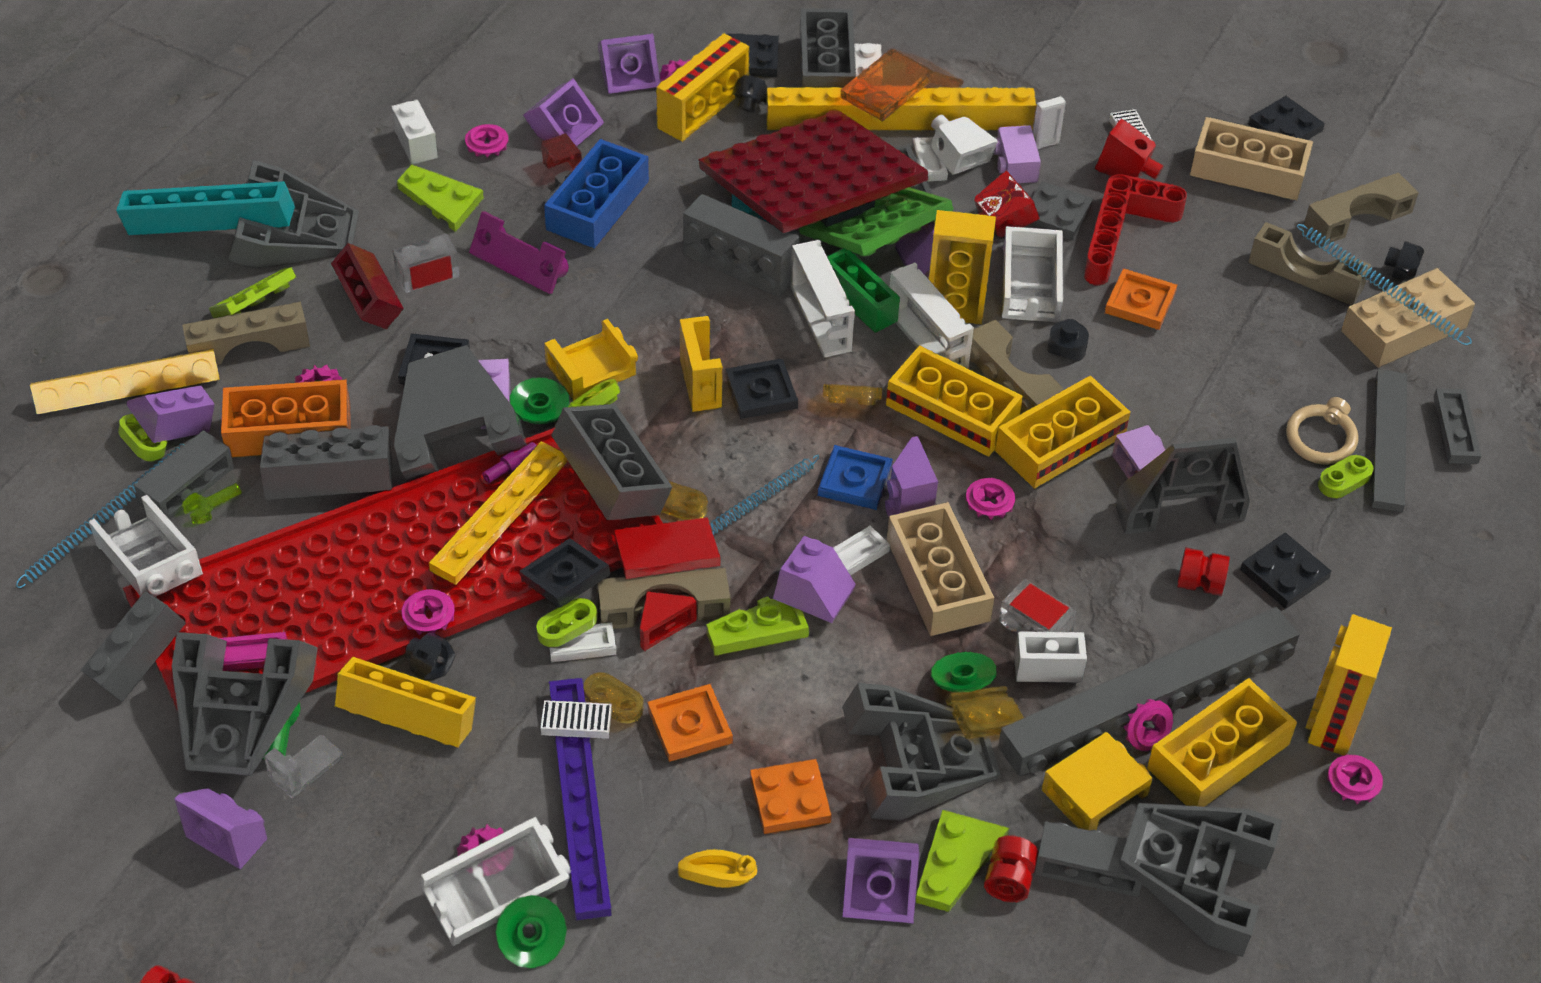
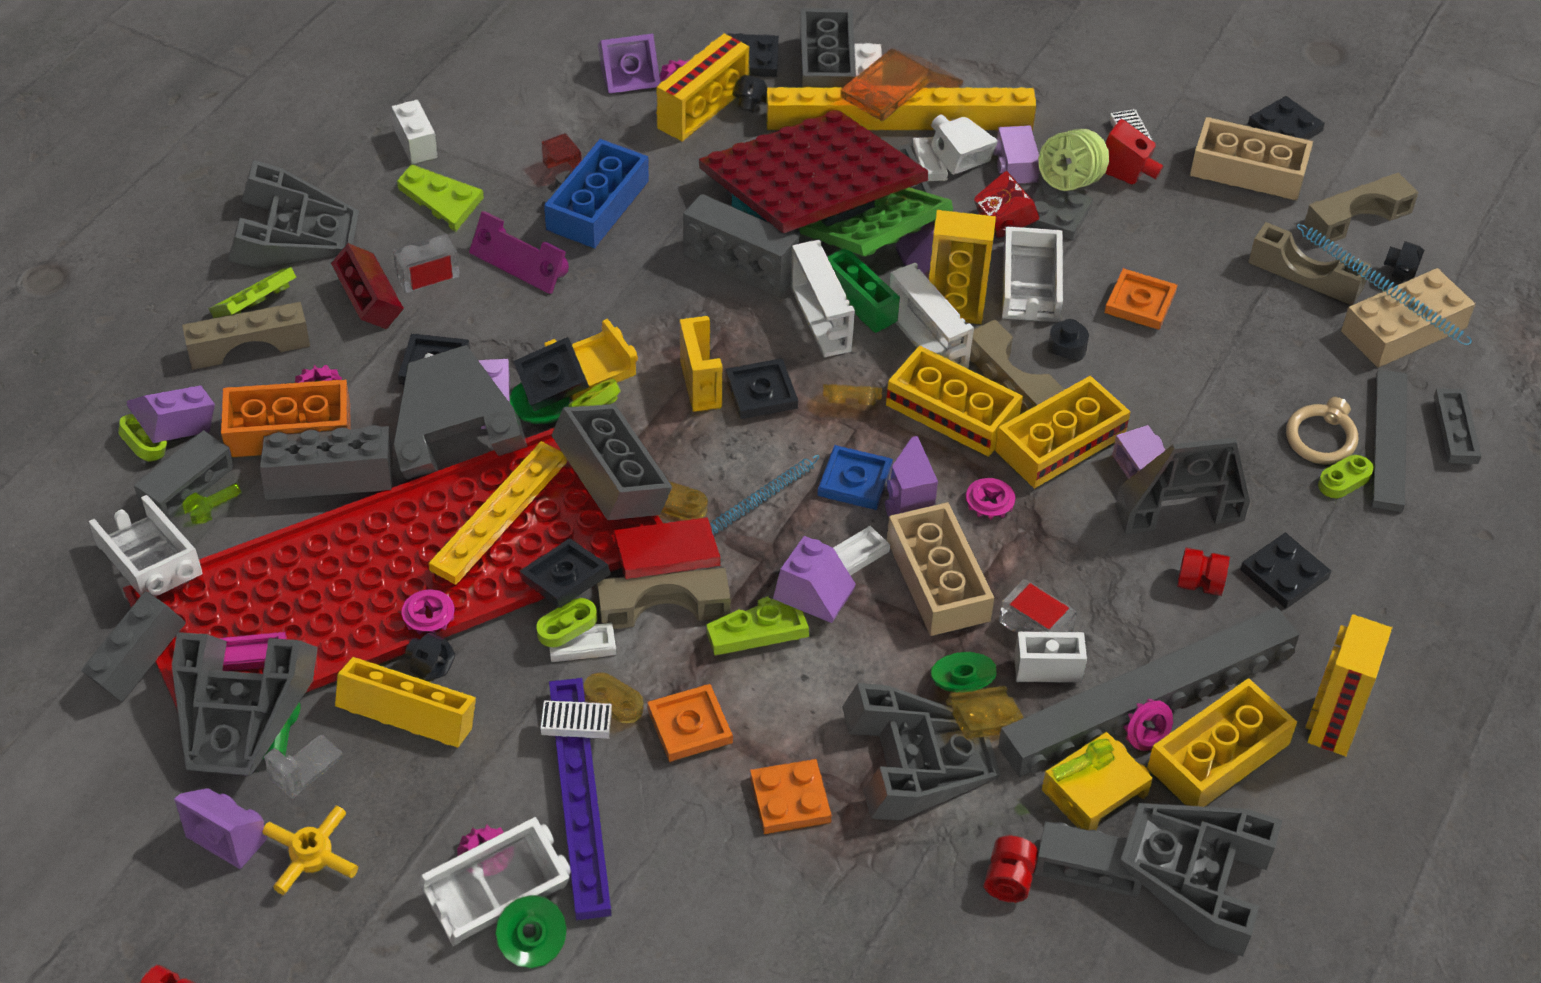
(87, 529): medium azure piece -> none
(124, 381): yellow plate -> none
(204, 207): teal brick -> none
(310, 850): none -> yellow bar
(477, 136): dark pink gear -> none
(508, 463): magenta bar -> none
(551, 374): none -> black plate
(564, 111): medium lavender slope -> none
(665, 616): red slope -> none
(718, 868): yellow arm -> none
(881, 880): medium lavender slope -> none
(955, 857): lime wing -> none
(1048, 122): white tile -> none
(1087, 154): none -> yellowish green wheel
(1097, 754): none -> clear neon green bar
(1122, 197): red beam -> none
(1348, 766): dark pink gear -> none

